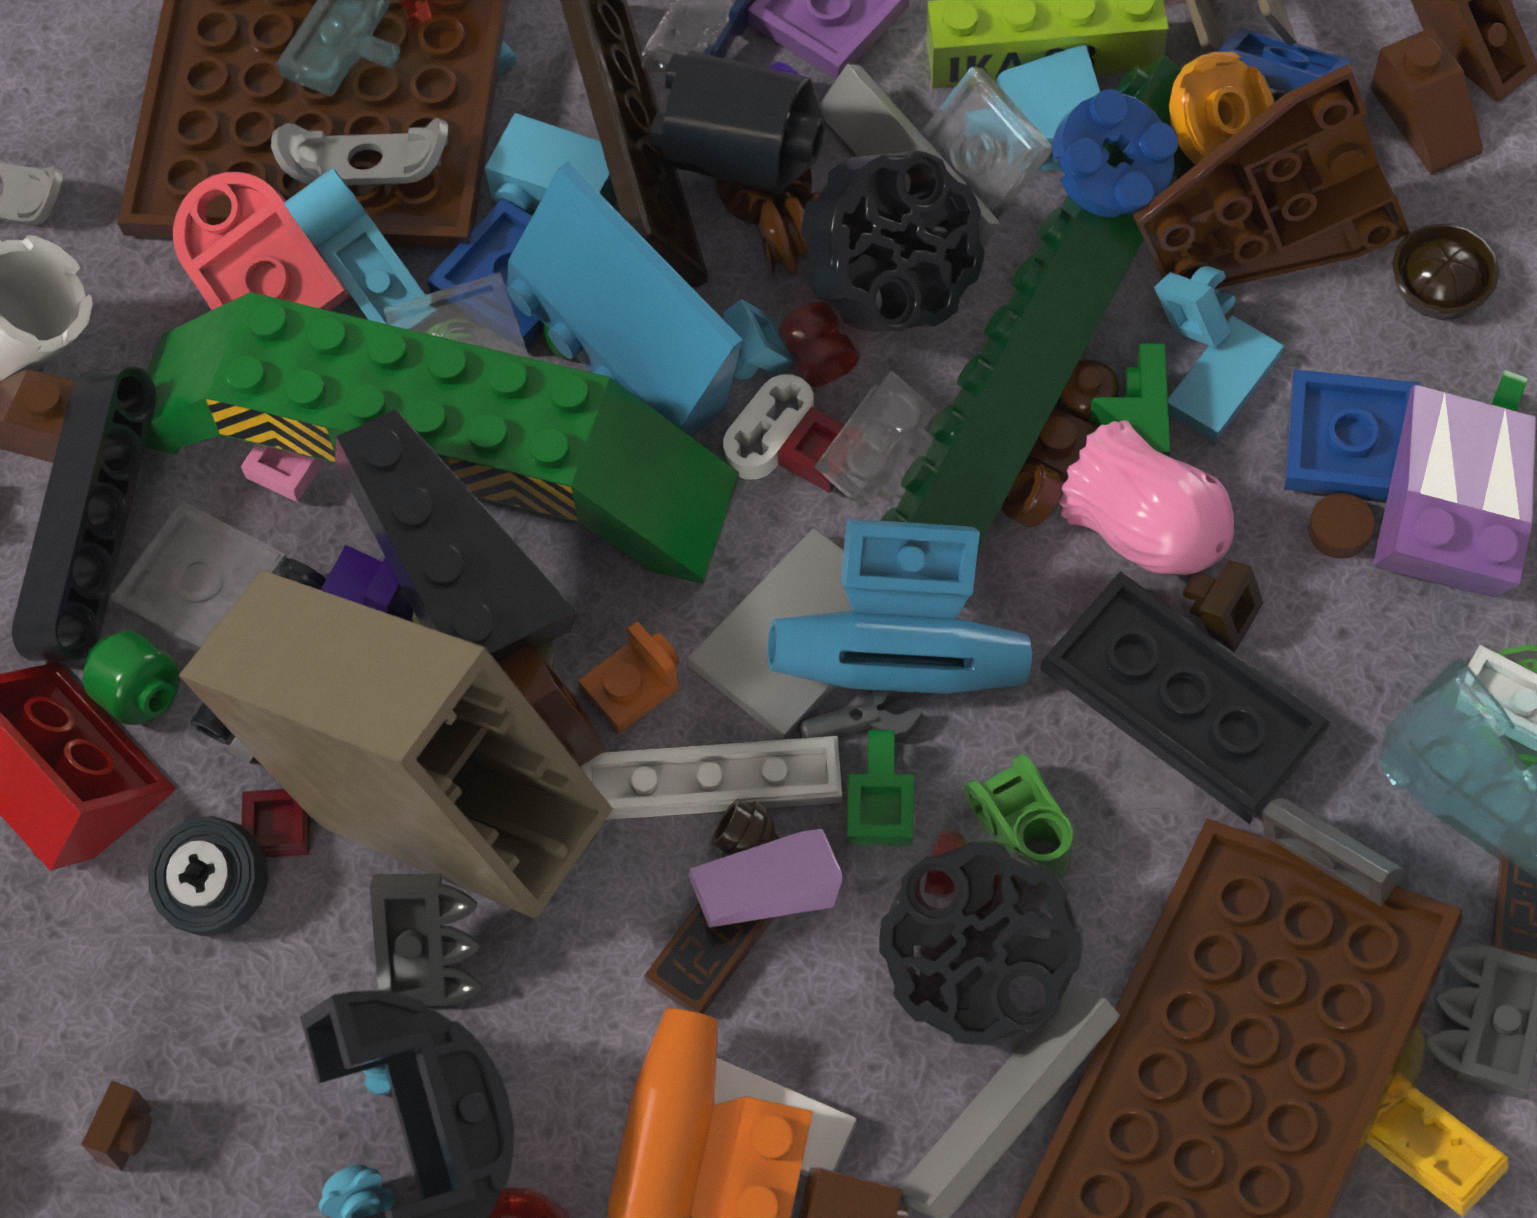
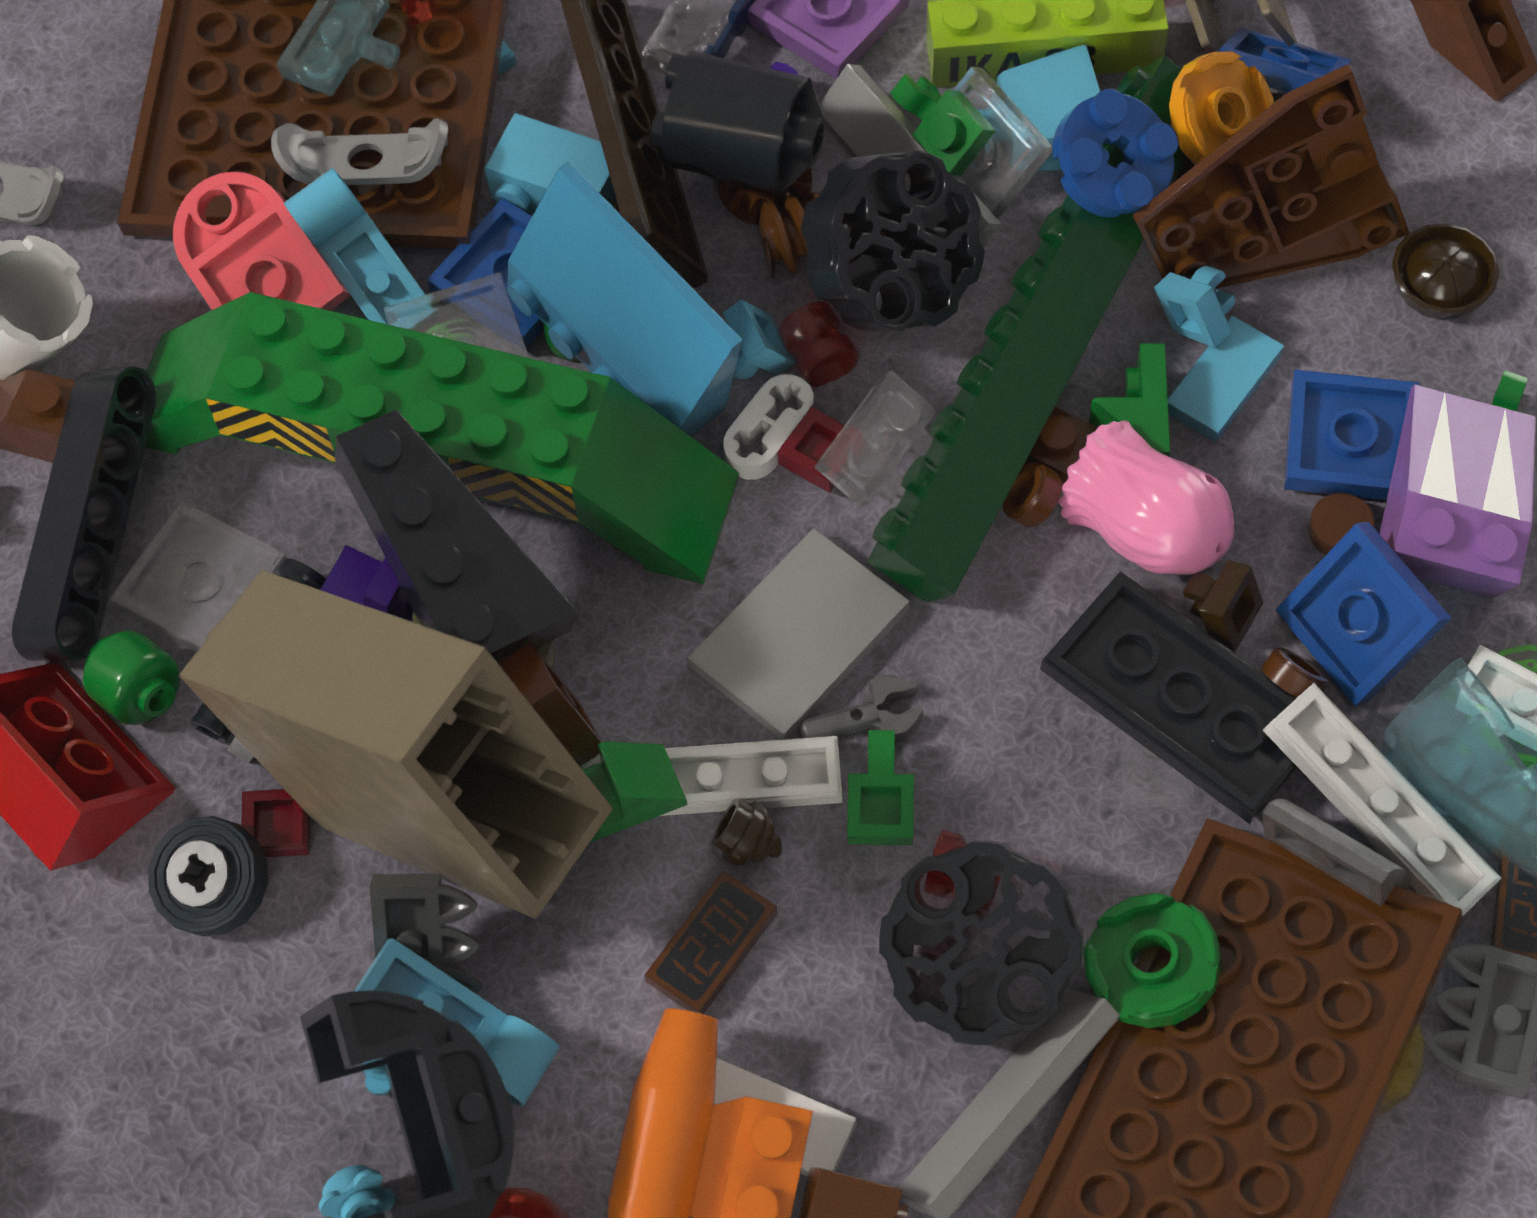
(118, 1126): reddish brown plate -> none
(281, 470): bright pink plate -> none
(514, 1045): none -> medium azure plate
(633, 678): orange bracket -> none
(635, 783): none -> green slope
(769, 880): lavender slope -> none
(903, 624): dark azure plate -> none
(949, 123): none -> green plate
(1020, 810): bright green piece -> none
(1088, 381): reddish brown piece -> none
(1159, 996): none -> green tile
(1292, 672): none -> reddish brown tile
(1362, 613): none -> blue plate
(1380, 801): none -> white tile
(1428, 100): reddish brown slope -> none
(1438, 1151): yellow plate -> none

